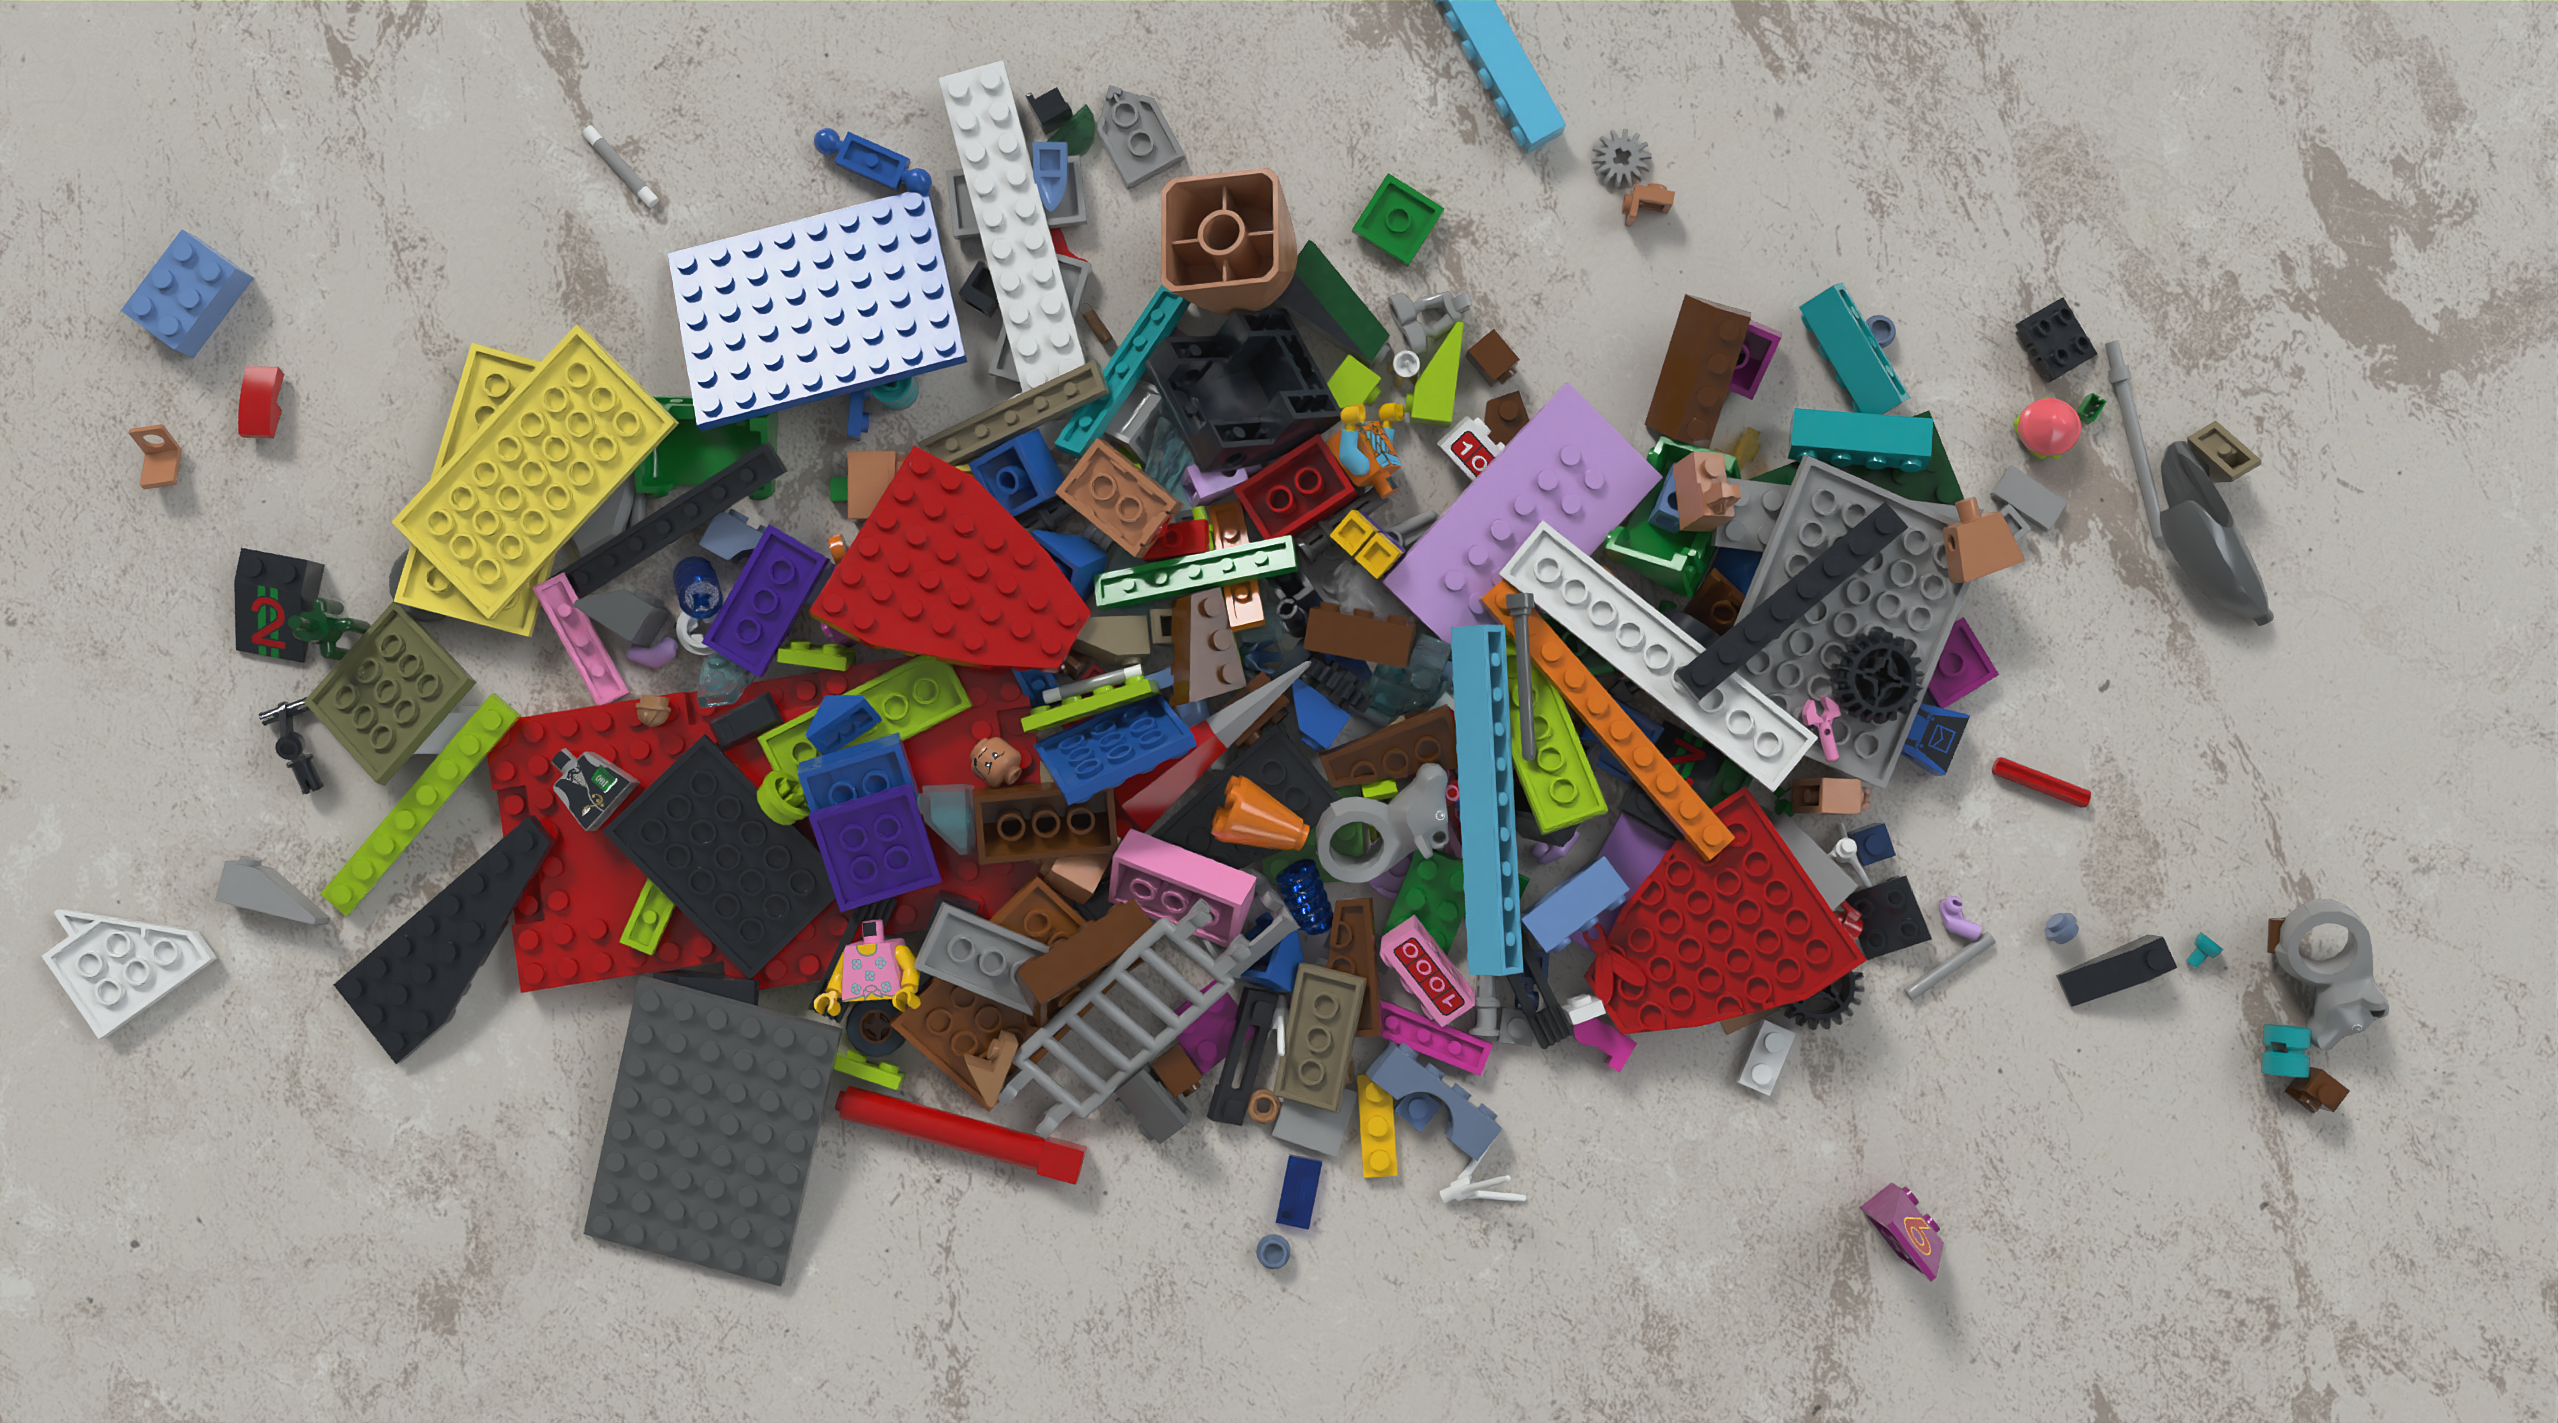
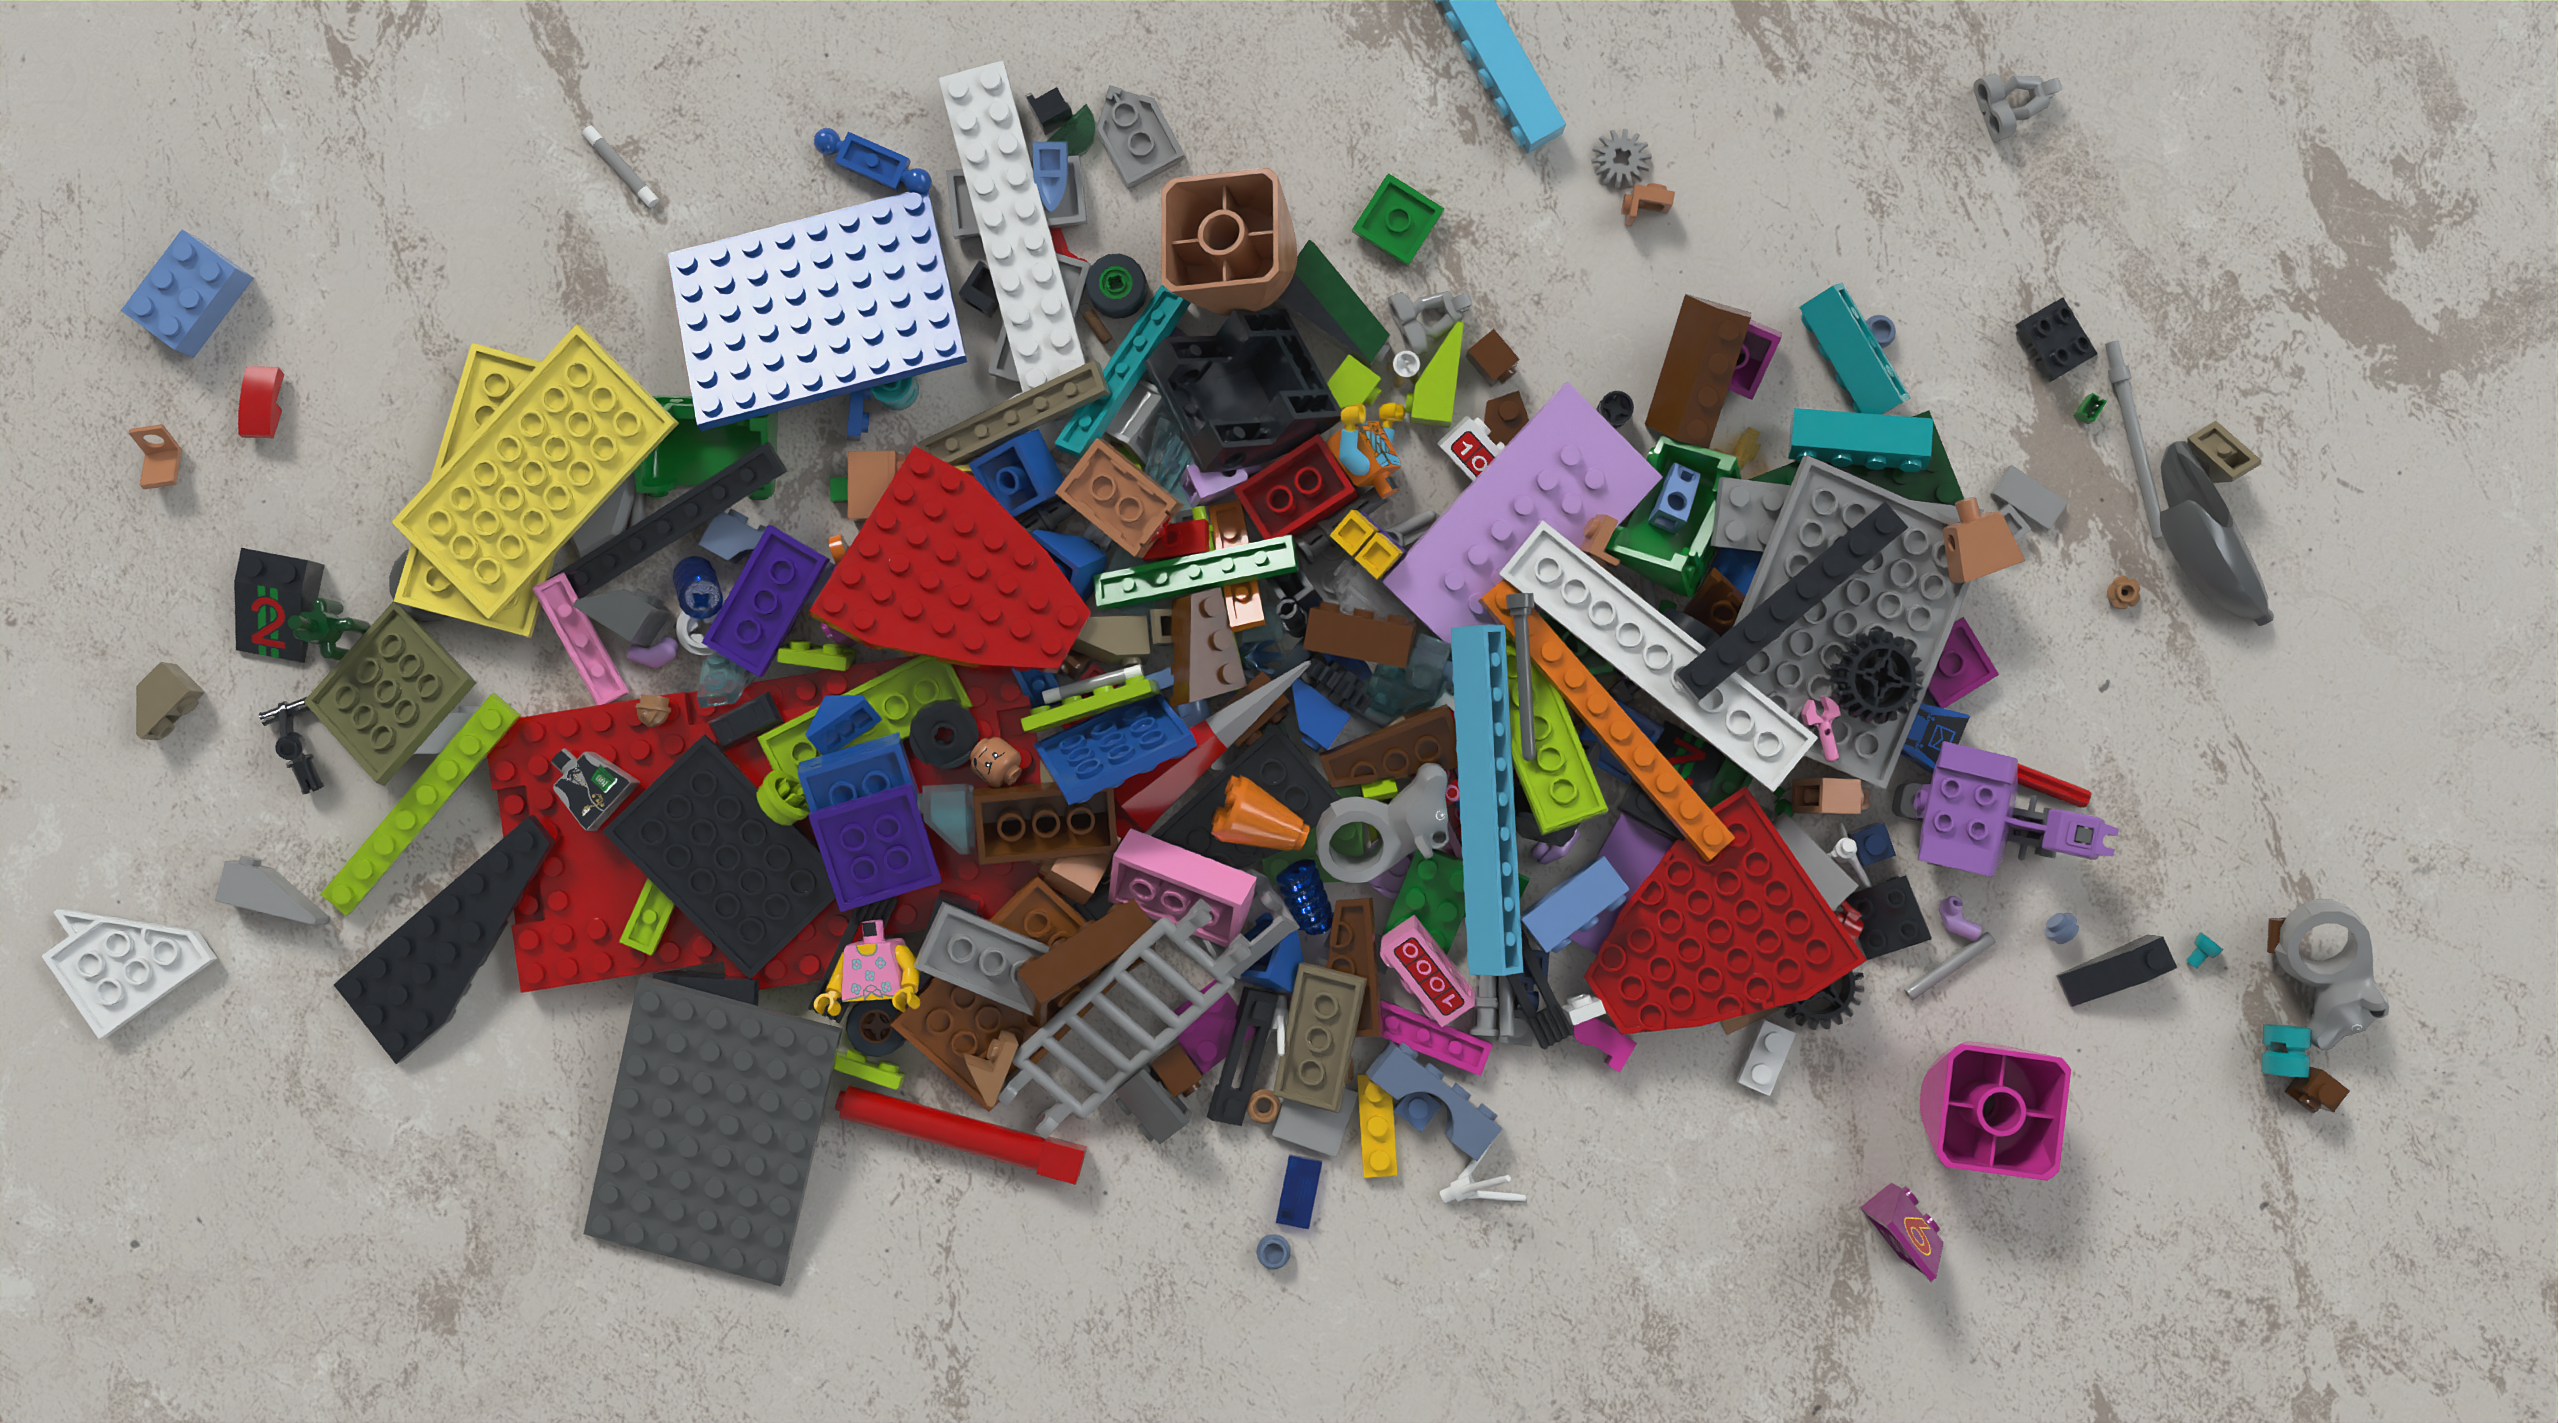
(163, 699): none -> dark tan slope
(936, 751): none -> black plate
(1120, 297): none -> black wheel
(1505, 1008): none -> light grey bar
(1597, 535): none -> nougat bracket
(1609, 962): red piece -> none
(1618, 404): none -> black wheel
(1703, 492): nougat hinge -> none
(1971, 812): none -> medium lavender piece
(1992, 96): none -> light grey piece
(2028, 1113): none -> dark pink piece
(2048, 427): coral hair -> none
(2115, 596): none -> medium nougat plate

